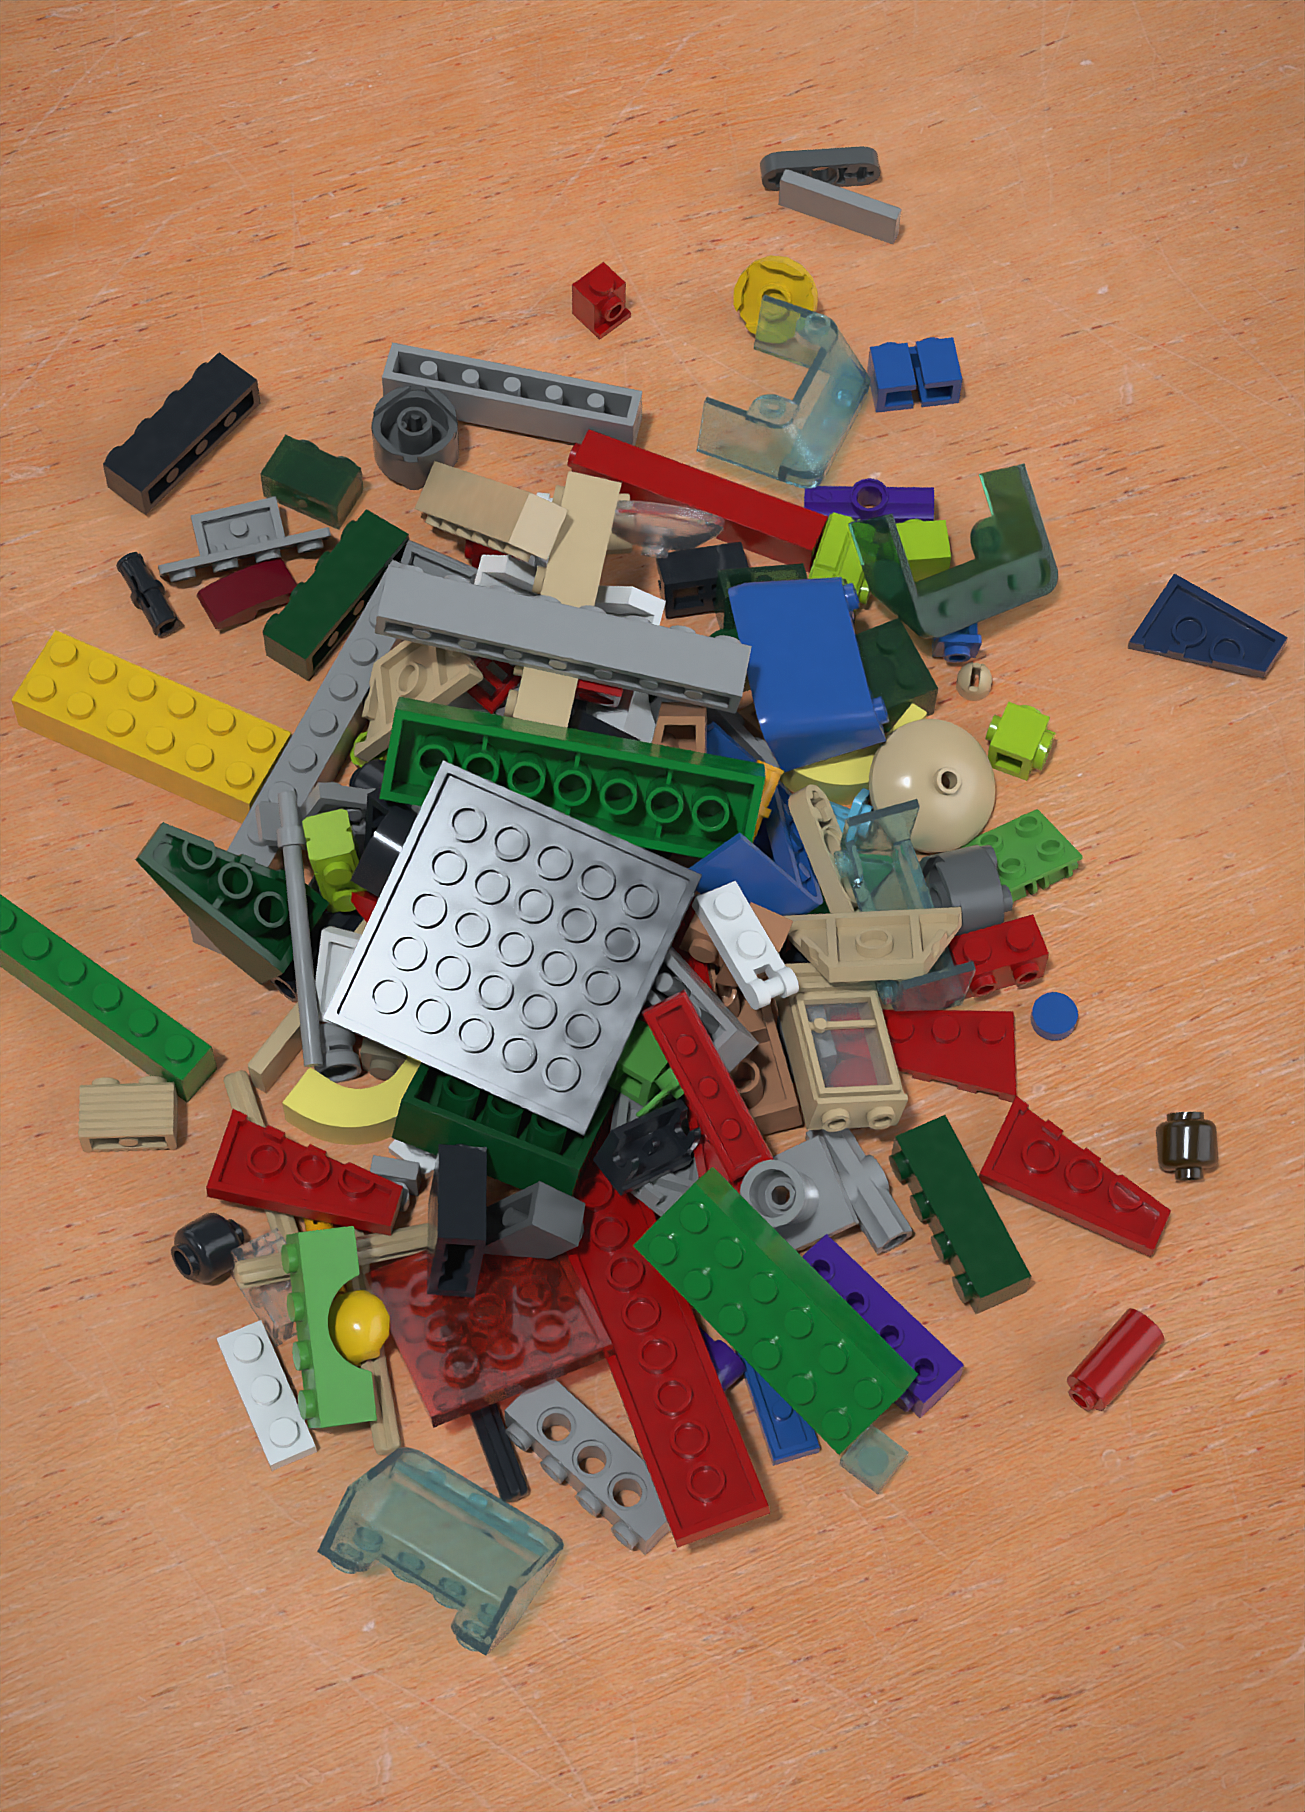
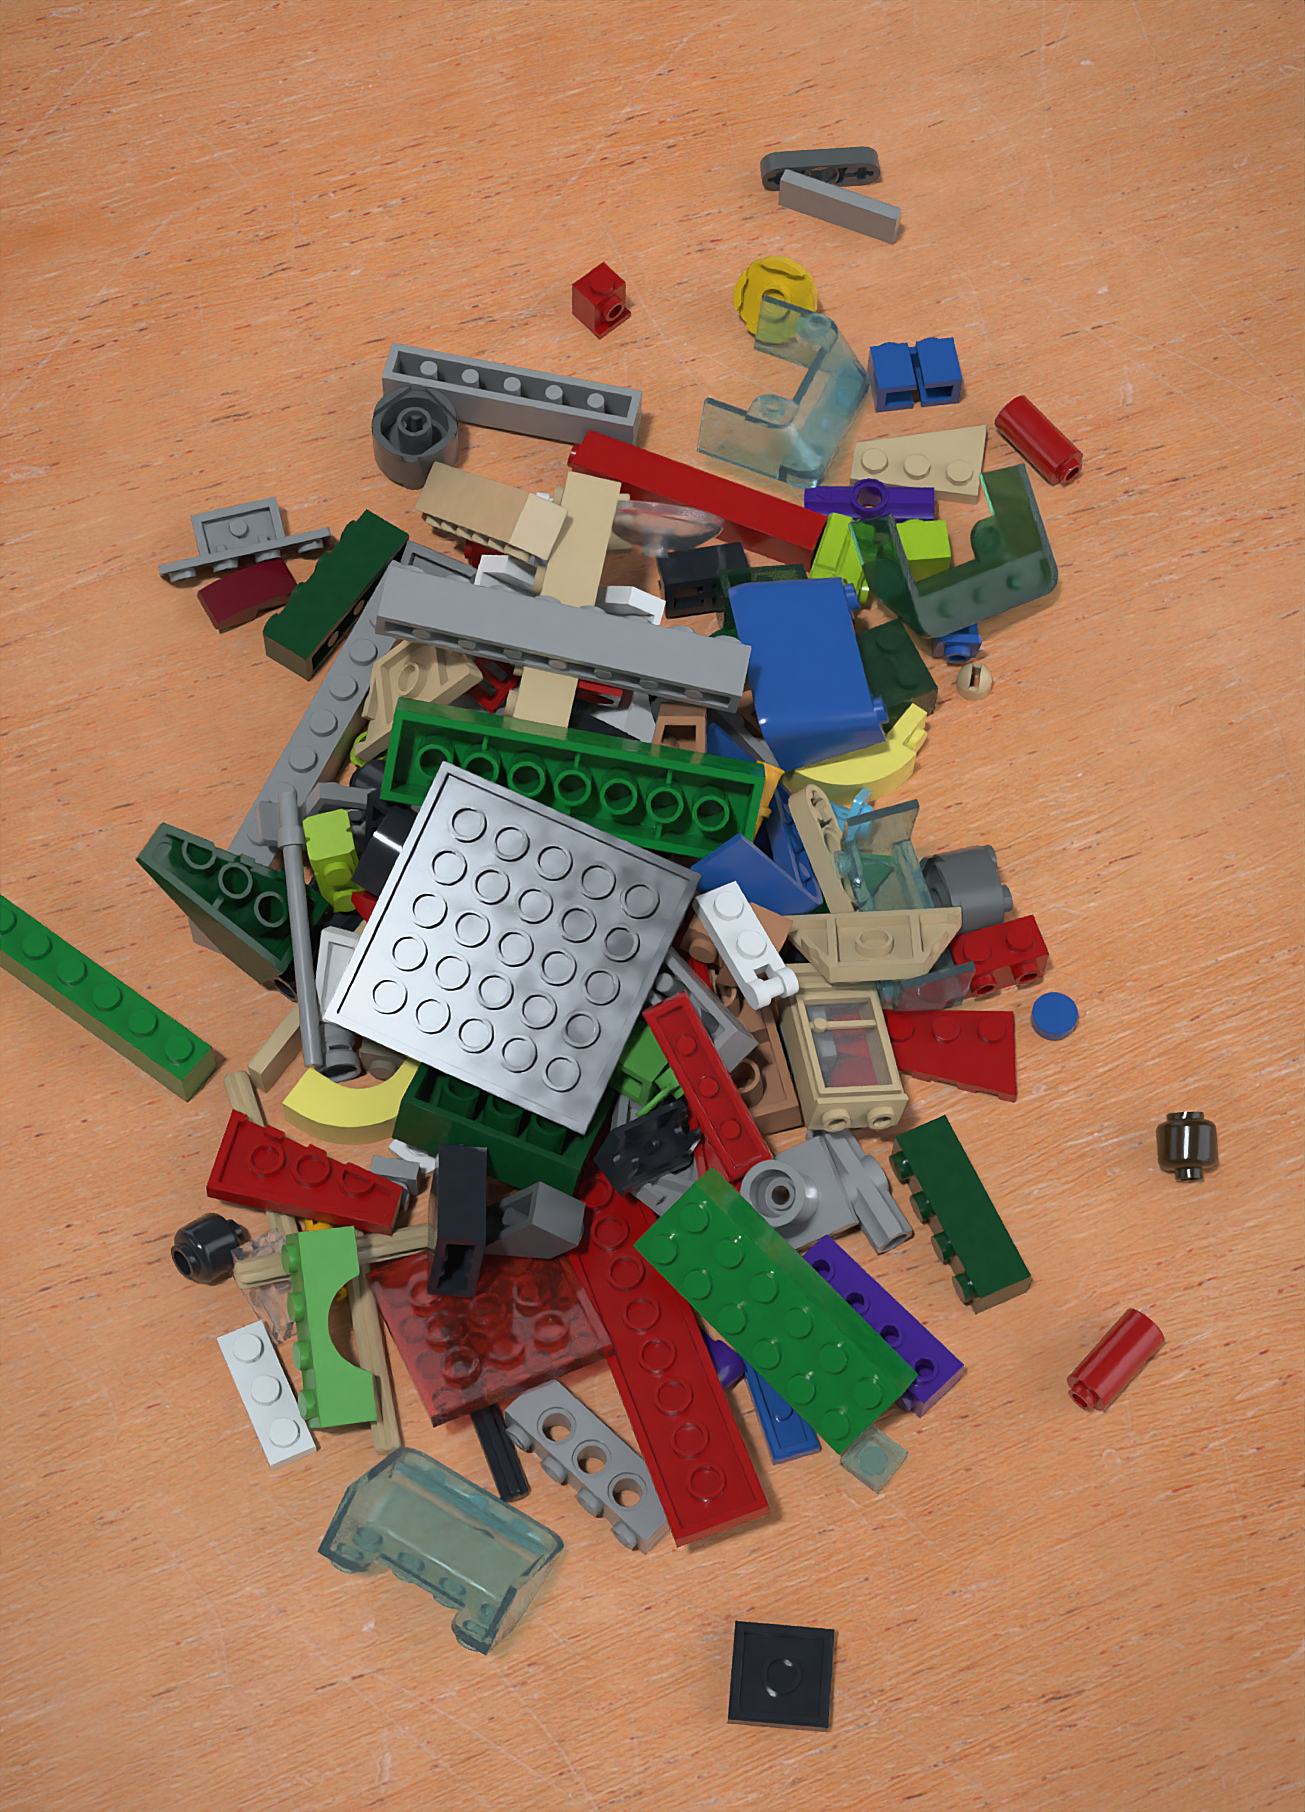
(128, 1115): tan brick -> none
(148, 594): black pin -> none
(149, 726): yellow brick -> none
(181, 433): black brick -> none
(312, 481): clear green brick -> none
(358, 1326): yellow hair -> none
(781, 1676): none -> black plate
(912, 767): tan dish -> none
(933, 459): none -> tan wing
(1019, 740): lime brick -> none
(1030, 853): bright green hinge -> none
(1039, 440): none -> red brick
(1055, 1174): red wing -> none
(1206, 631): dark blue wing -> none

